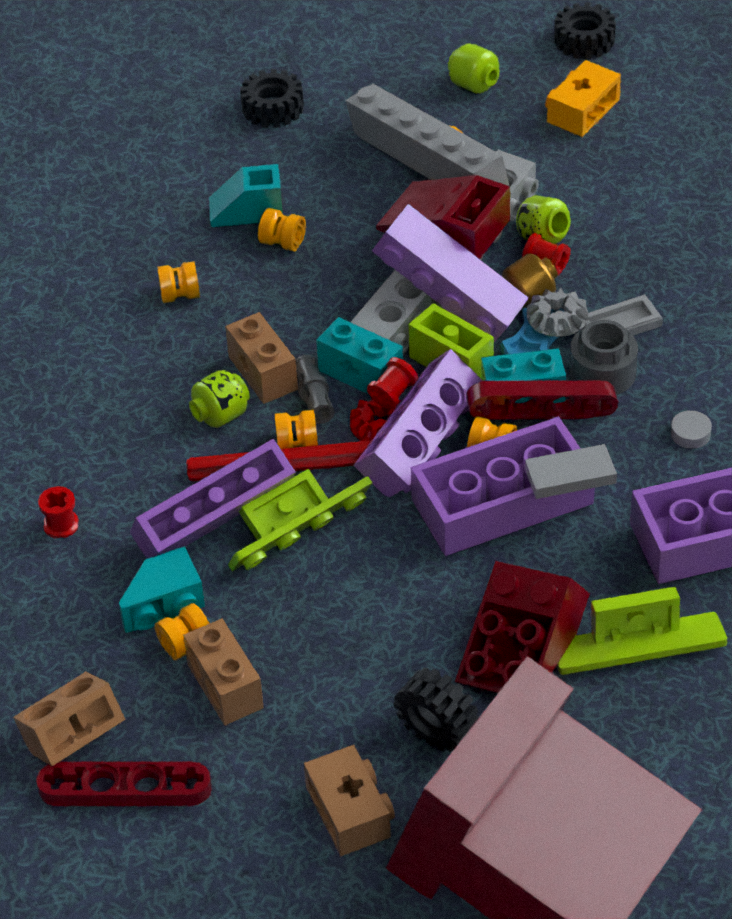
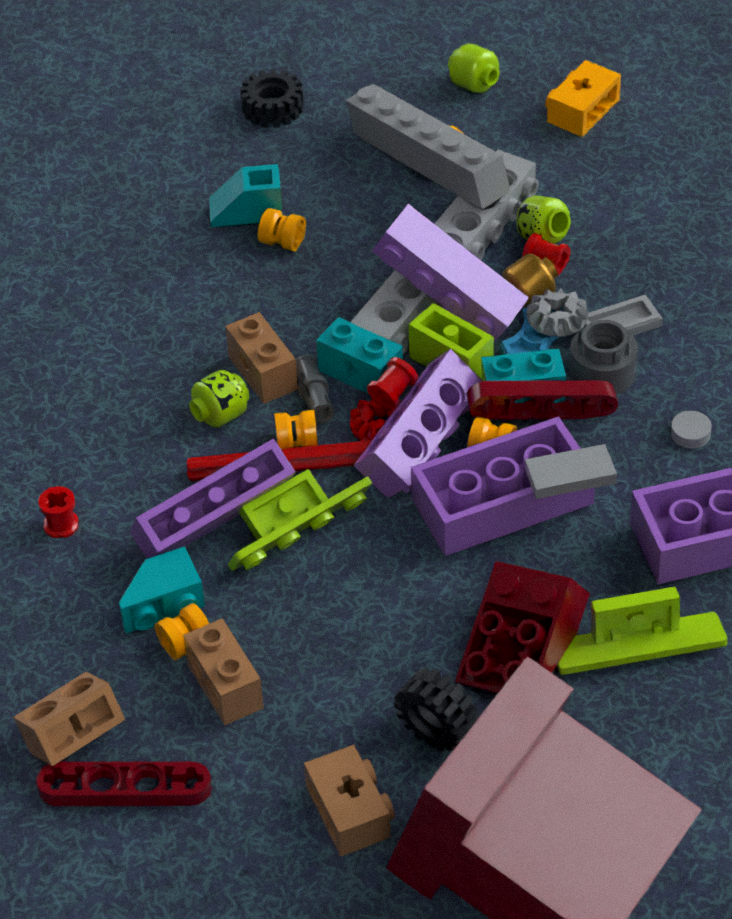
(187, 282): light orange wheel -> none
(464, 207): dark red slope -> none
(598, 38): black tyre -> none

